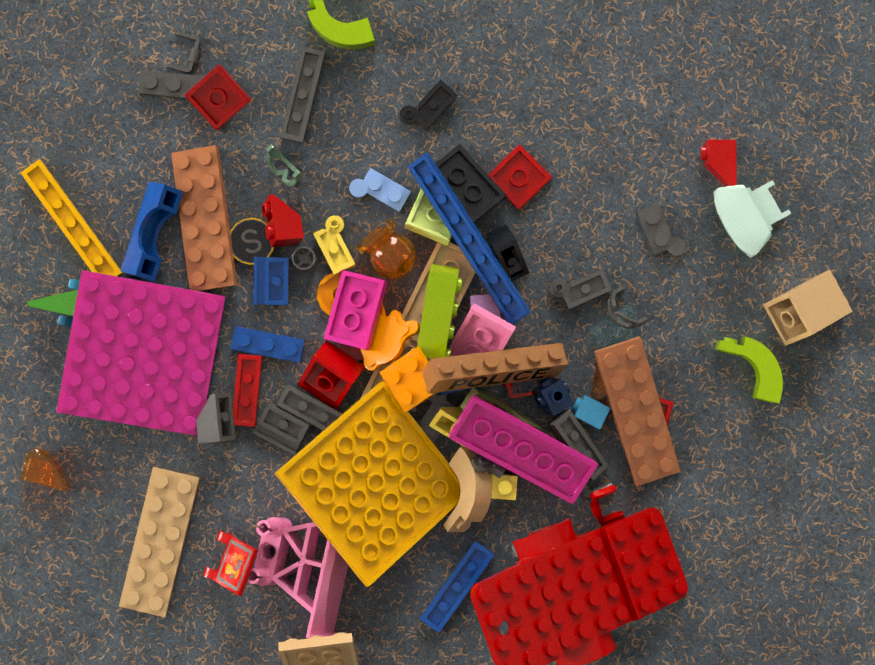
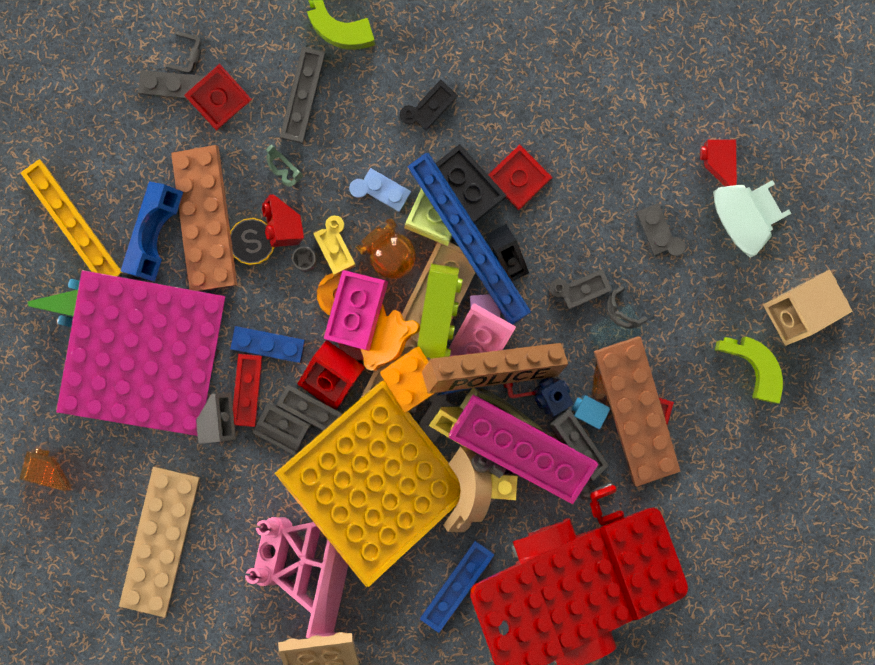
(235, 564): flag -> none
(271, 280): blue plate -> none

